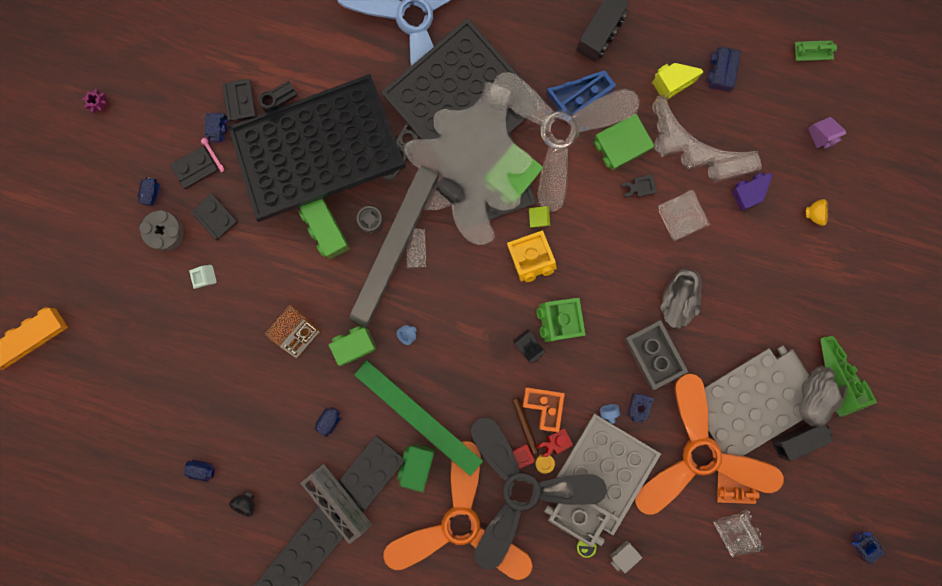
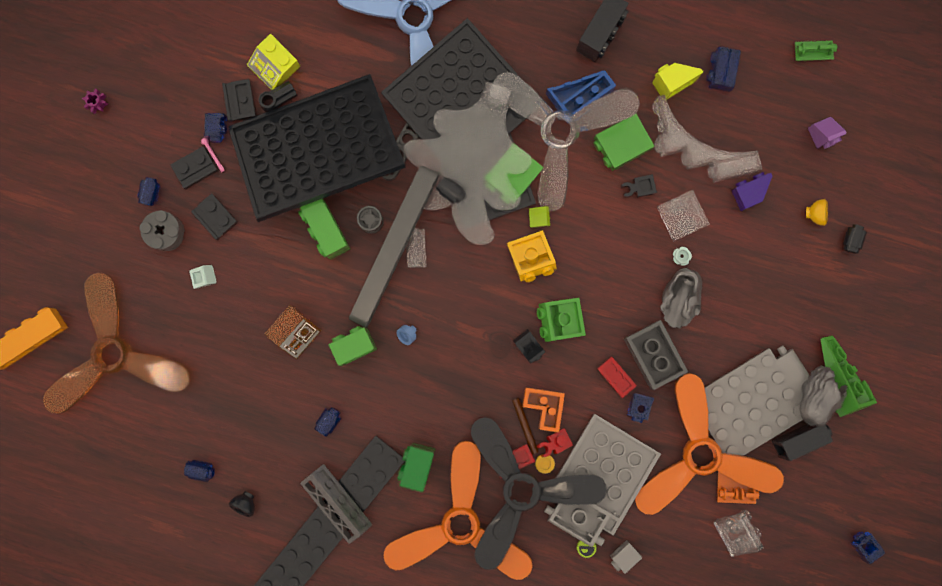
(104, 314): none -> clear orange piece
(272, 62): none -> neon yellow slope
(419, 418): green tile -> none
(610, 412): medium blue tile -> none
(616, 377): none -> red plate
(684, 251): none -> light aqua plate
(854, 239): none -> black brick

